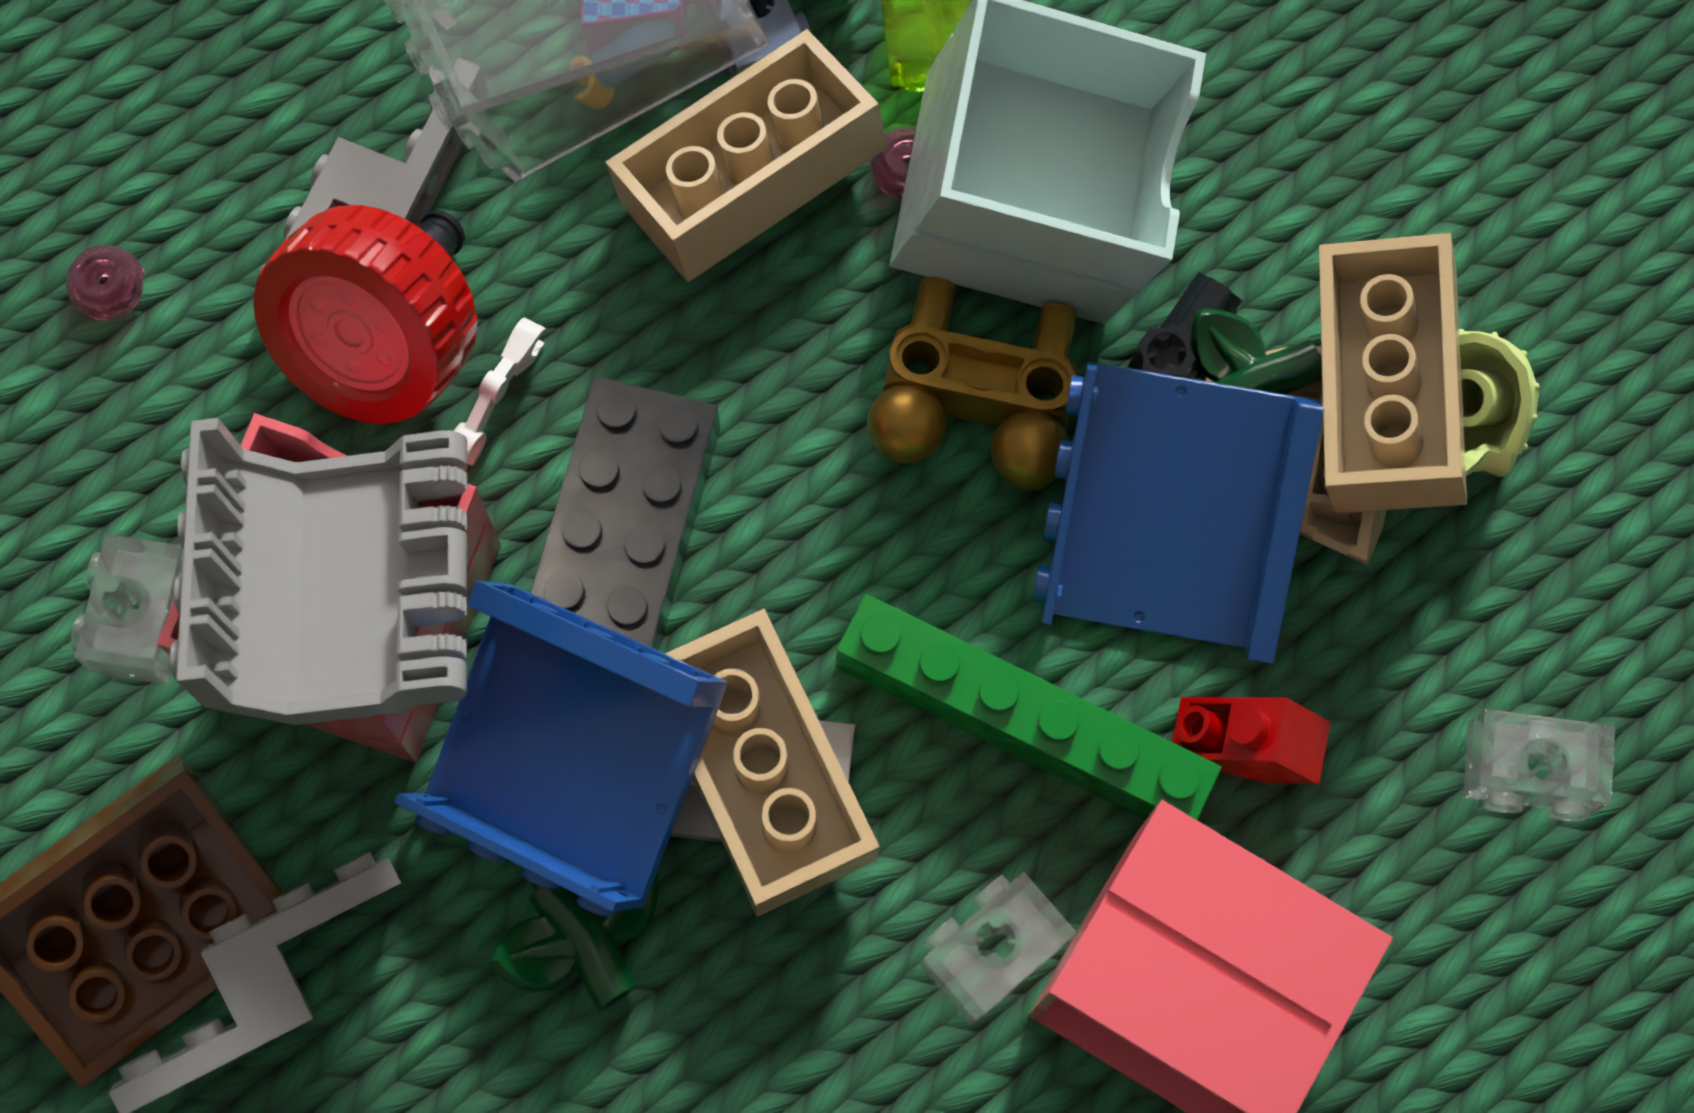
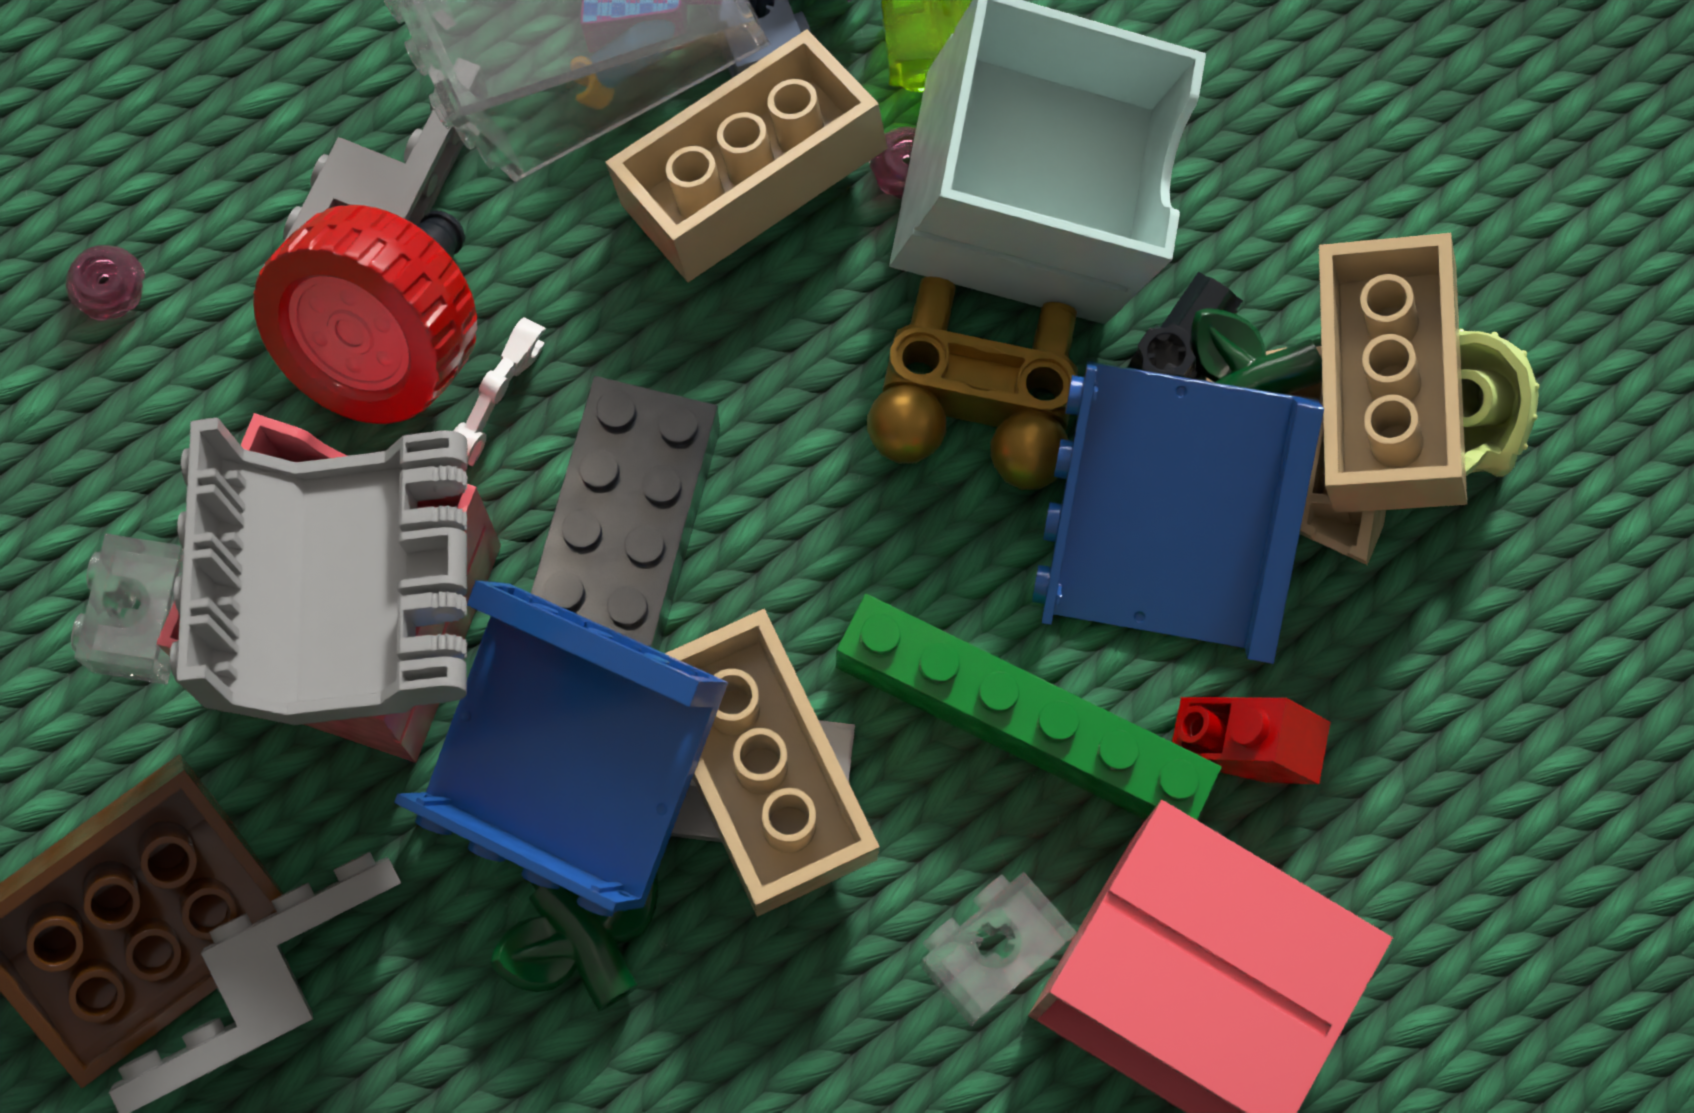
(1574, 752): clear brick -> none

